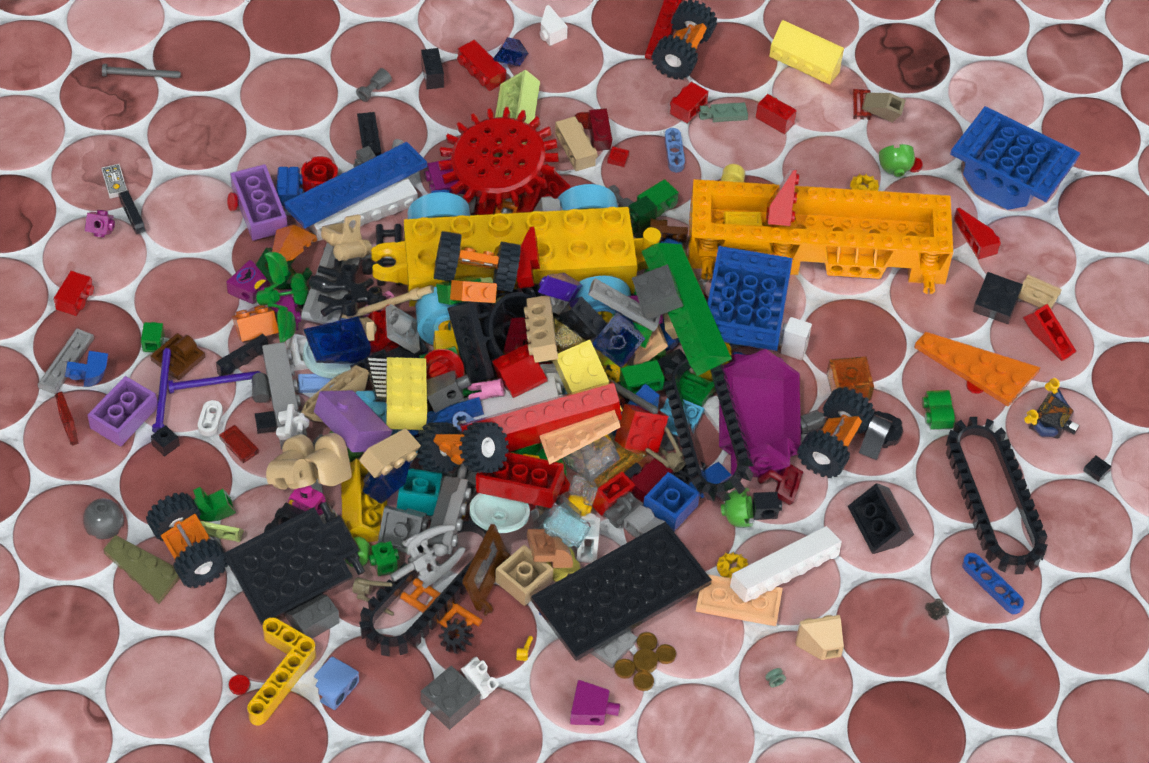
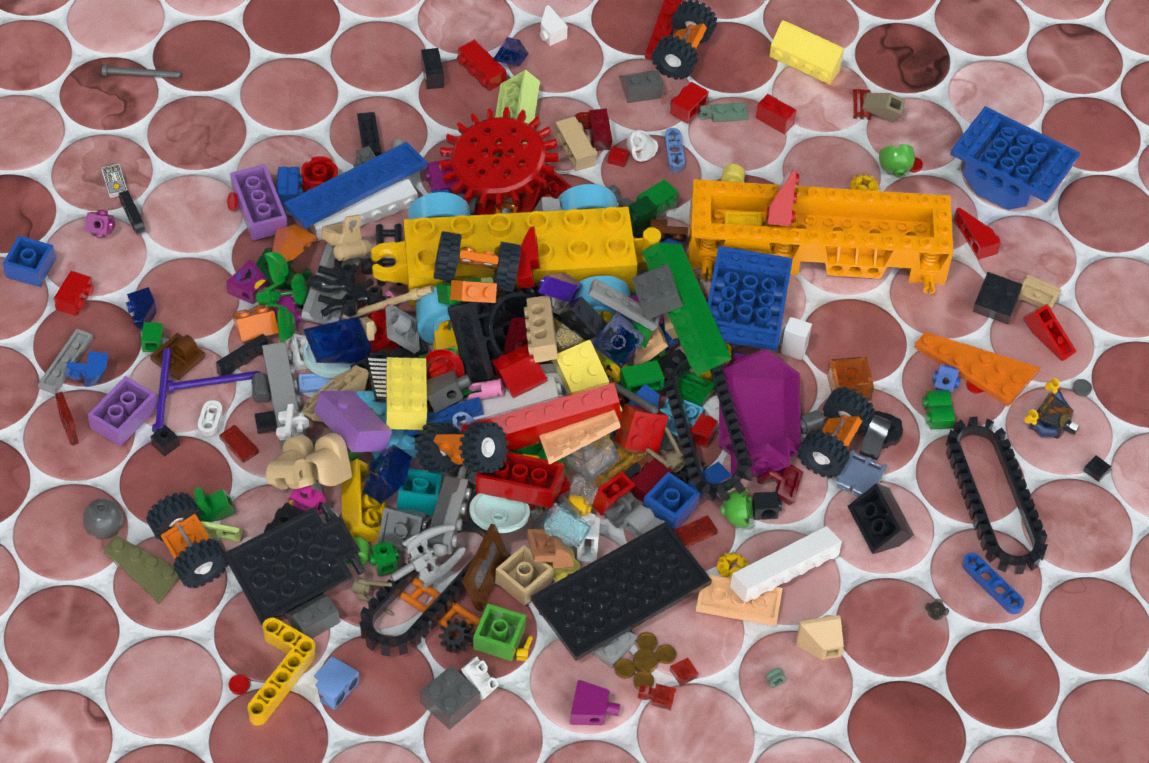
(29, 261): none -> blue brick
(142, 307): none -> clear blue slope
(378, 81): dark grey piece -> none
(390, 453): tan brick -> none
(499, 632): none -> bright green brick
(641, 140): none -> white hair
(642, 86): none -> dark grey slope
(661, 695): none -> clear red plate
(684, 671): none -> clear red plate
(696, 531): none -> clear red plate
(704, 430): none -> red brick
(859, 474): none -> sand blue plate
(946, 371): none -> brick
(1082, 387): none -> dark grey piece

